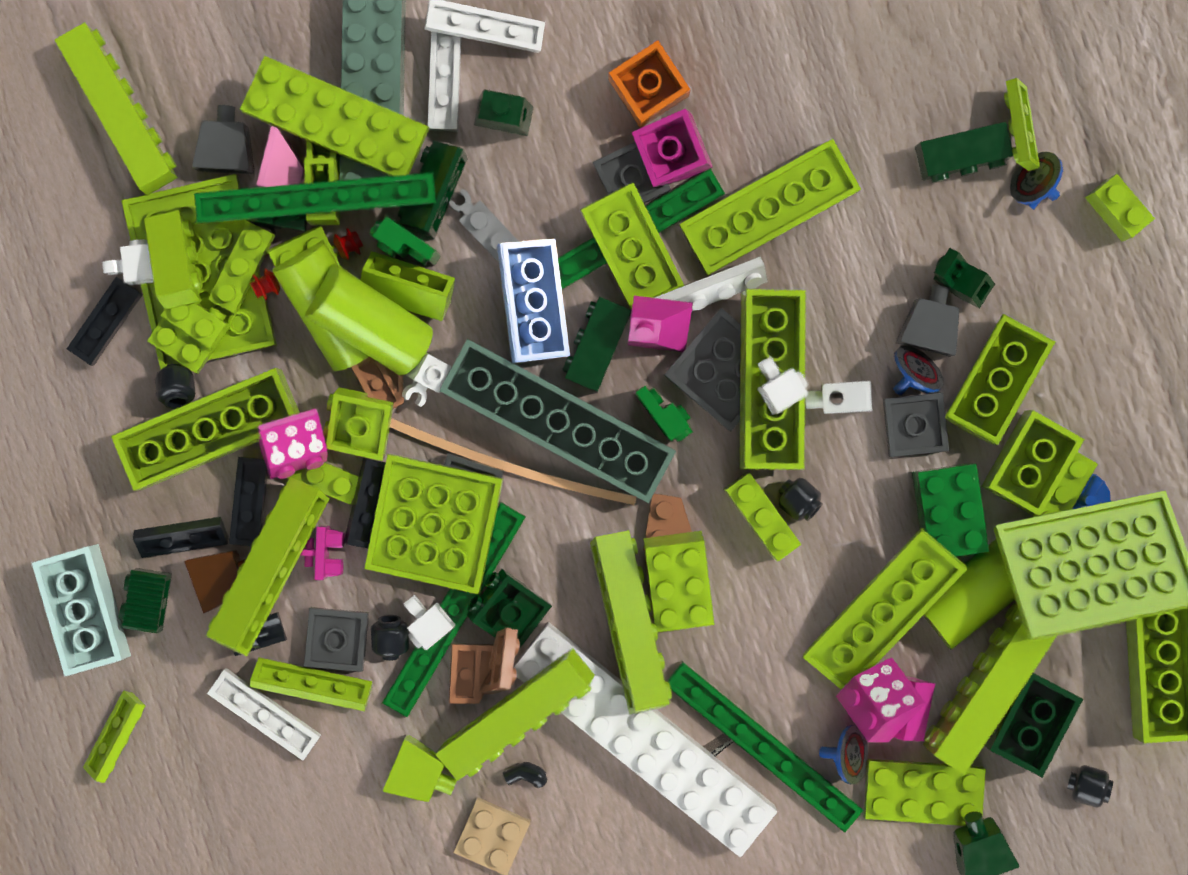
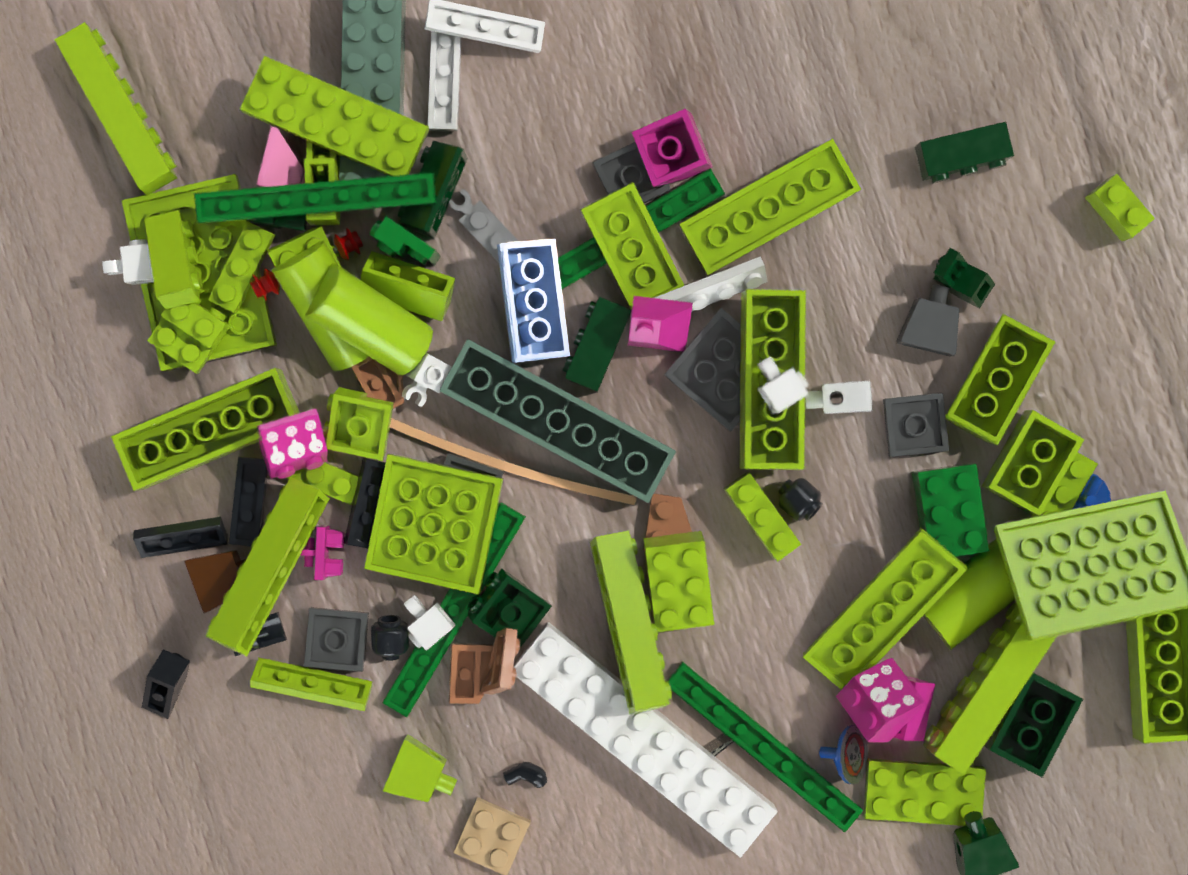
(81, 610): light aqua brick -> none
(104, 321): black plate -> none
(114, 736): lime plate -> none
(145, 600): dark green brick -> none
(165, 683): none -> black slope
(175, 386): black head -> none
(224, 145): dark grey torso -> none
(264, 714): white plate -> none
(504, 112): dark green torso -> none
(516, 714): lime brick -> none
(649, 84): orange brick -> none
(670, 420): green plate -> none
(918, 371): shield -> none
(1021, 125): lime plate -> none
(1035, 185): shield -> none
(1090, 786): black head -> none

